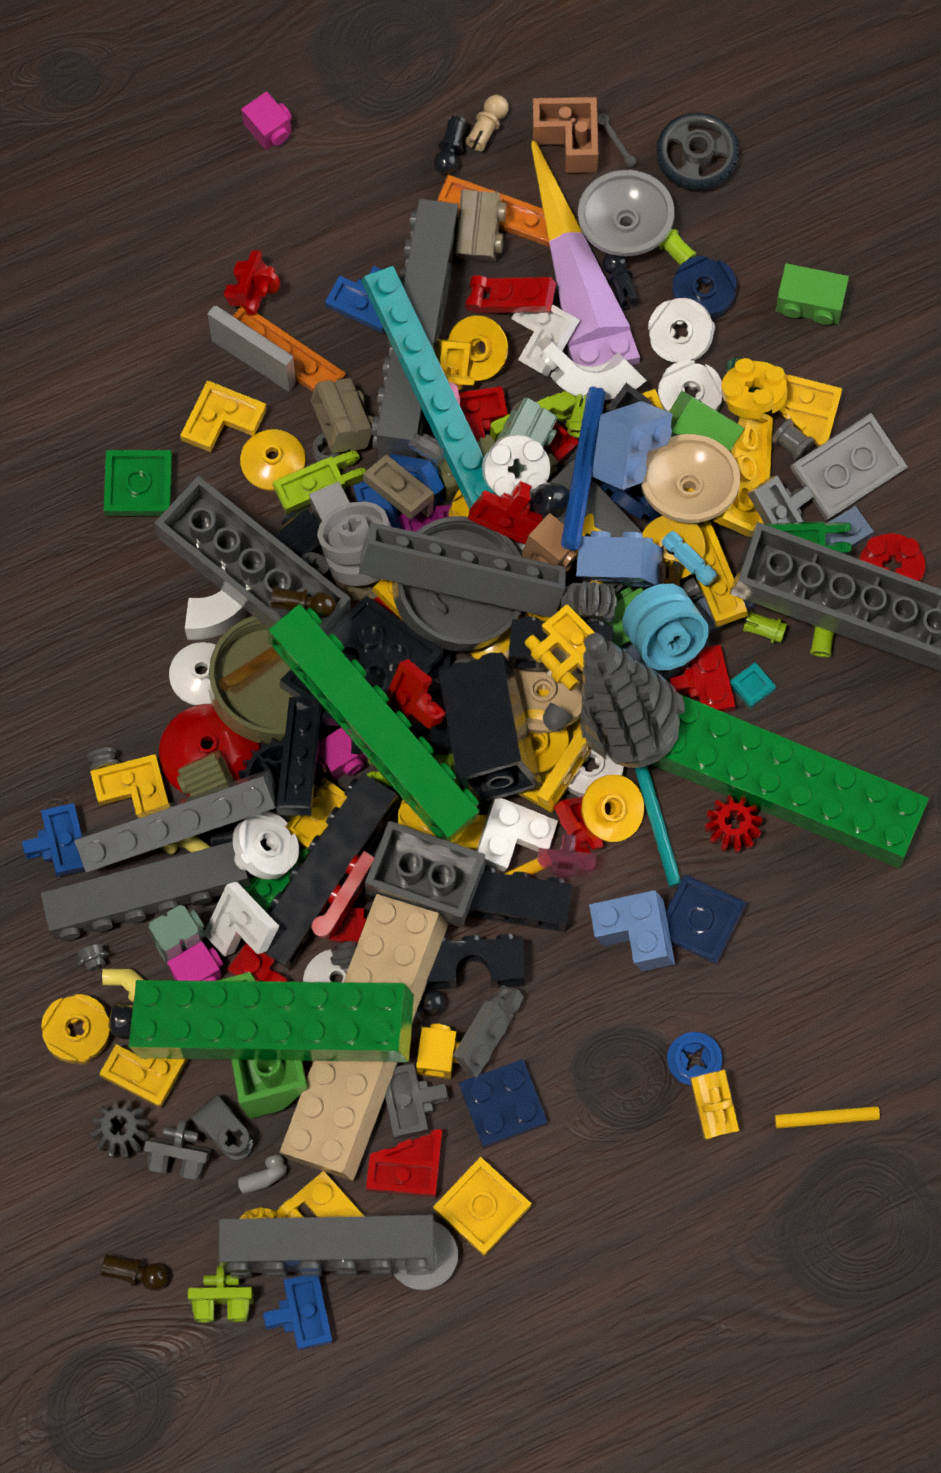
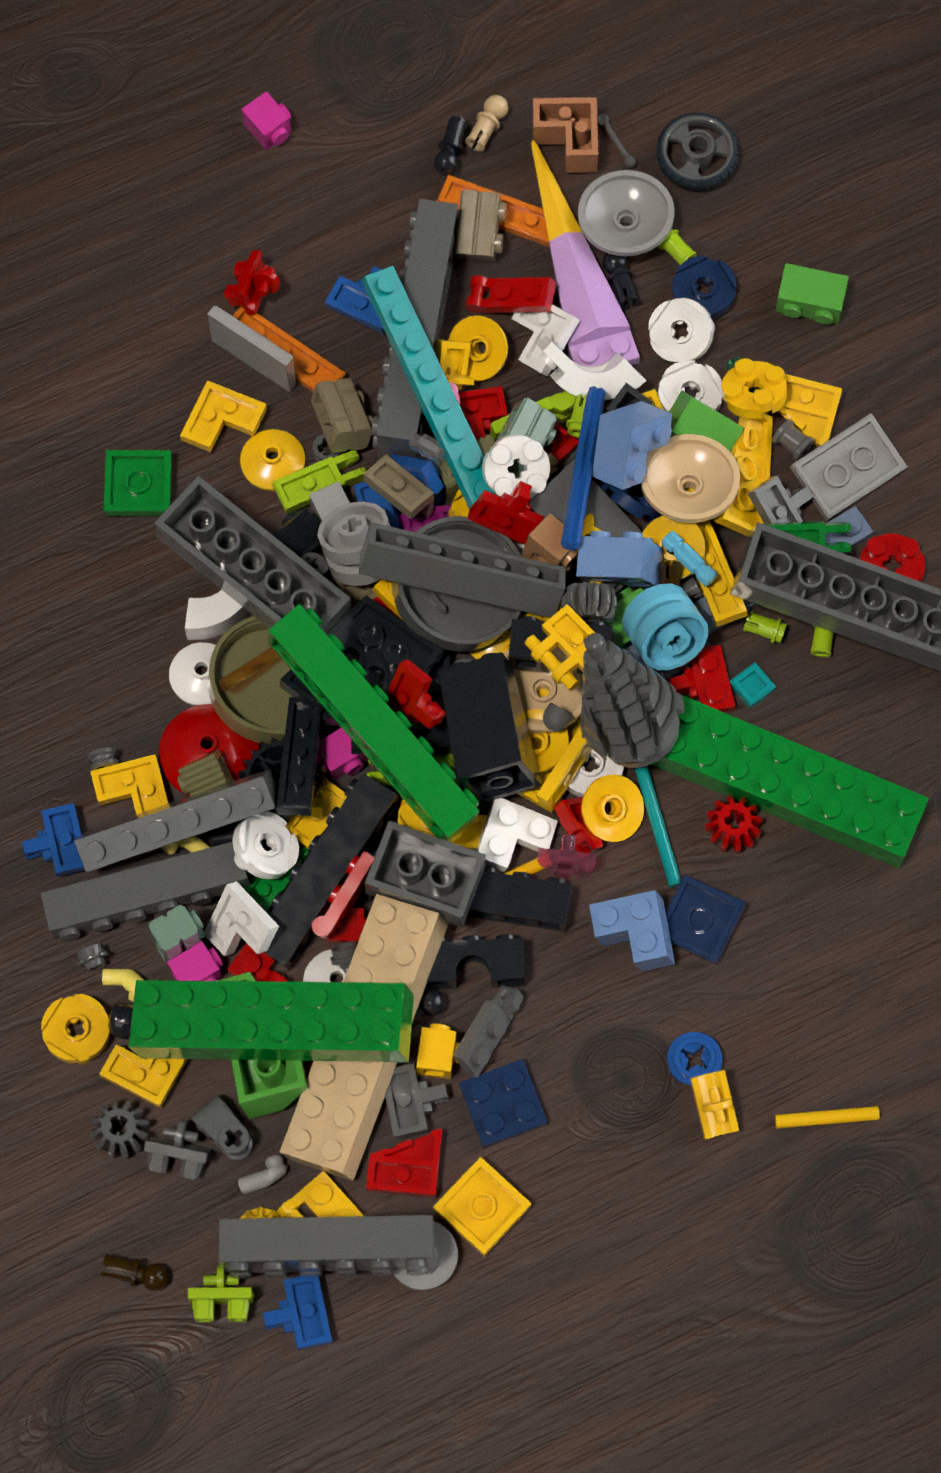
(321, 603): dark brown pin -> none
(550, 499): black piece -> none

